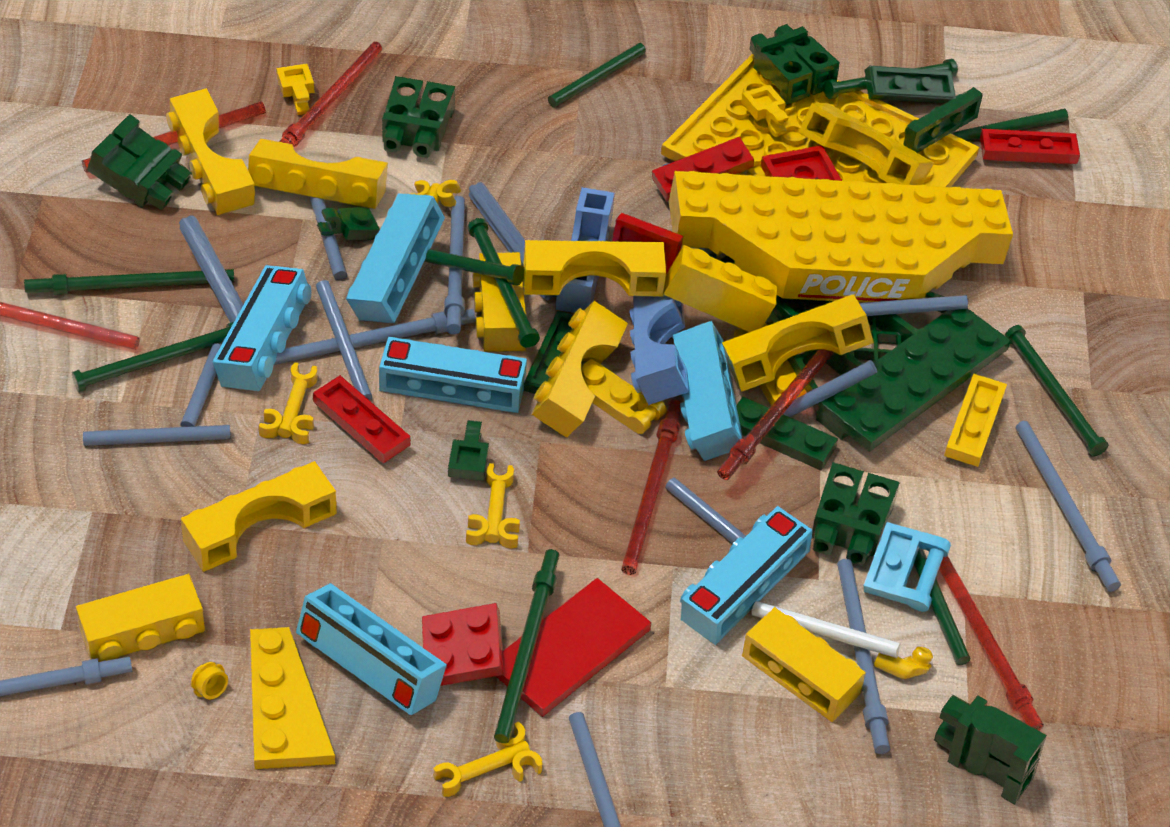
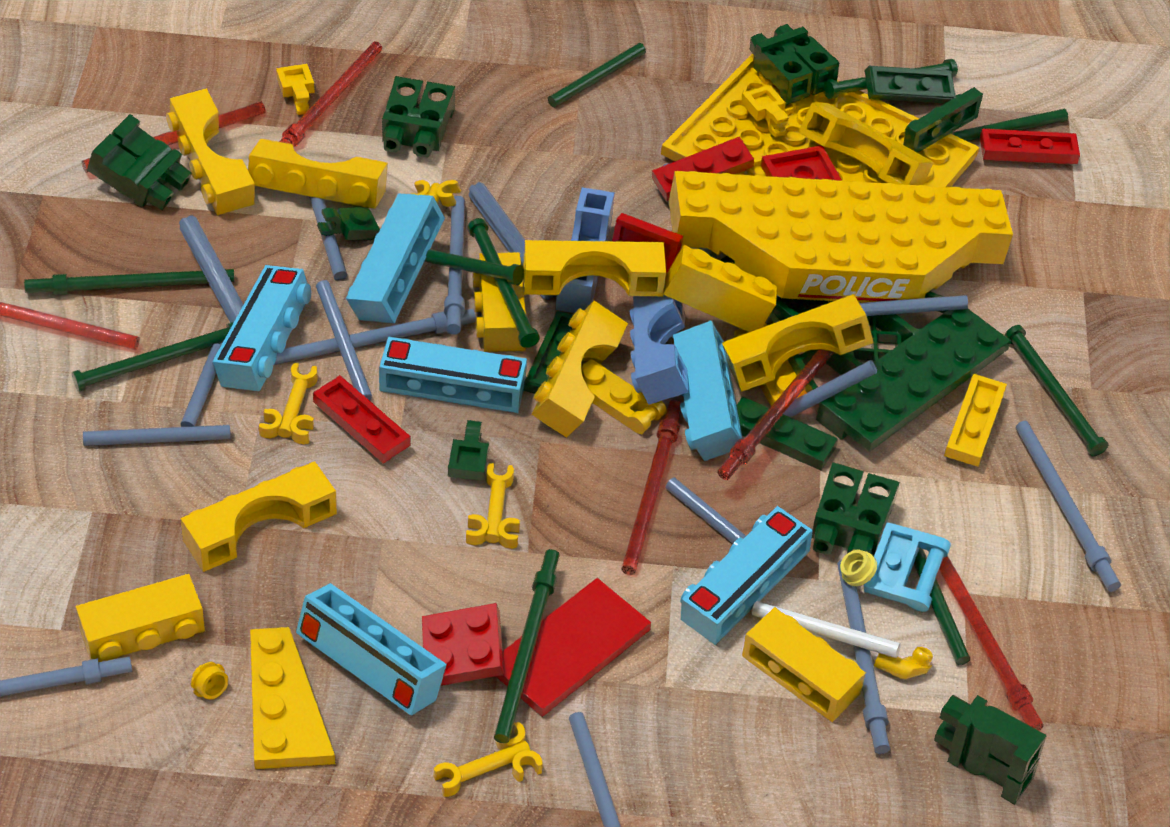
(858, 567): none -> light yellow plate

